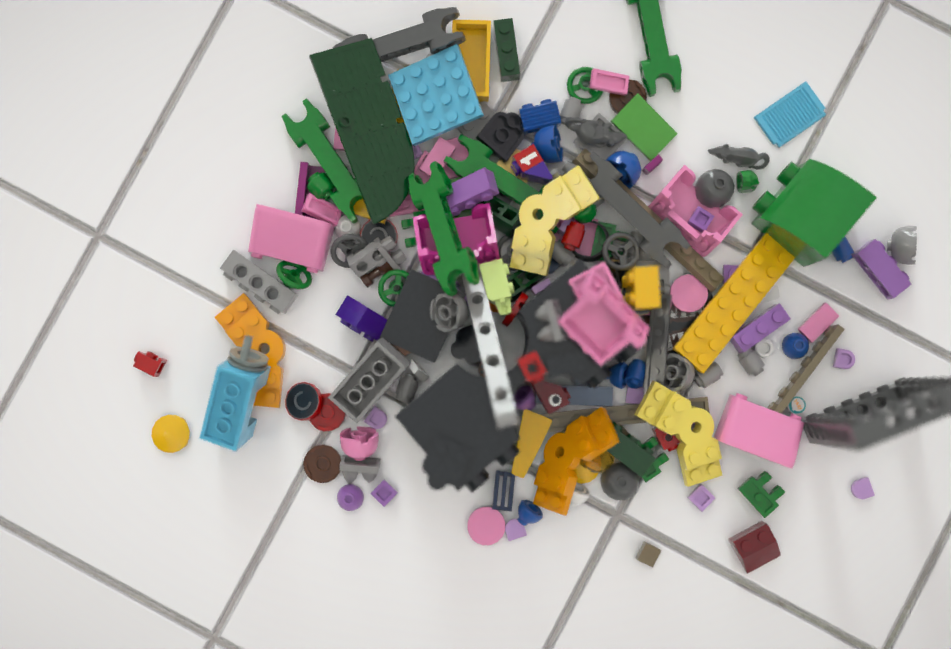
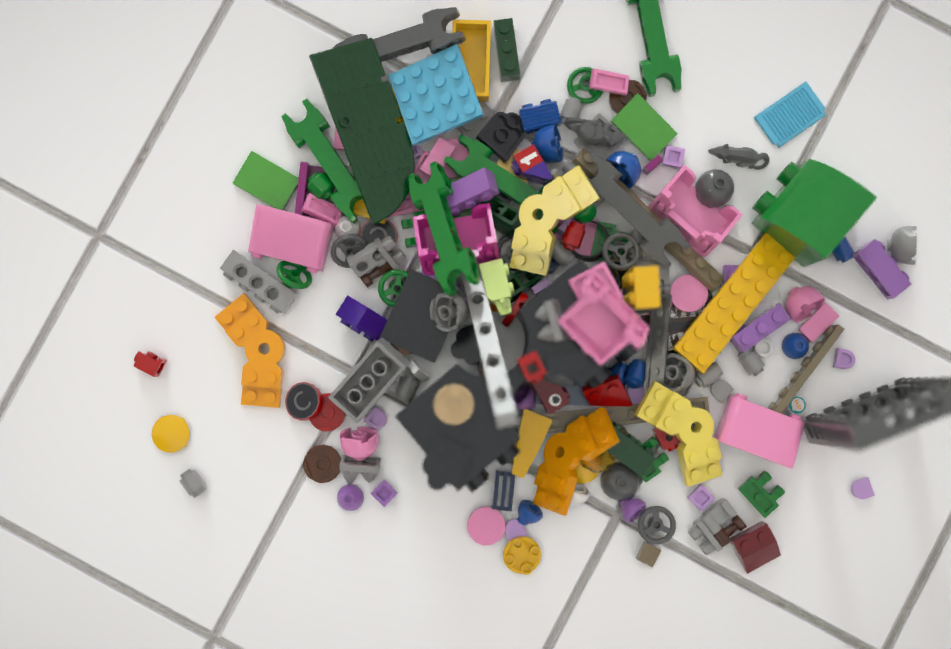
(192, 483): none -> light grey brick
(233, 396): medium azure piece -> none
(266, 181): none -> bright green tile
(453, 404): none -> tan tile
(522, 555): none -> yellow dish
(608, 393): none -> red wing
(632, 509): none -> medium lavender brick
(645, 532): none -> dark grey piece
(673, 157): none -> lavender tile
(700, 219): medium lavender plate -> none
(710, 526): none -> light grey hips
(721, 390): none -> light grey tile
(746, 181): green rock -> none
(802, 302): none -> bright pink cylinder

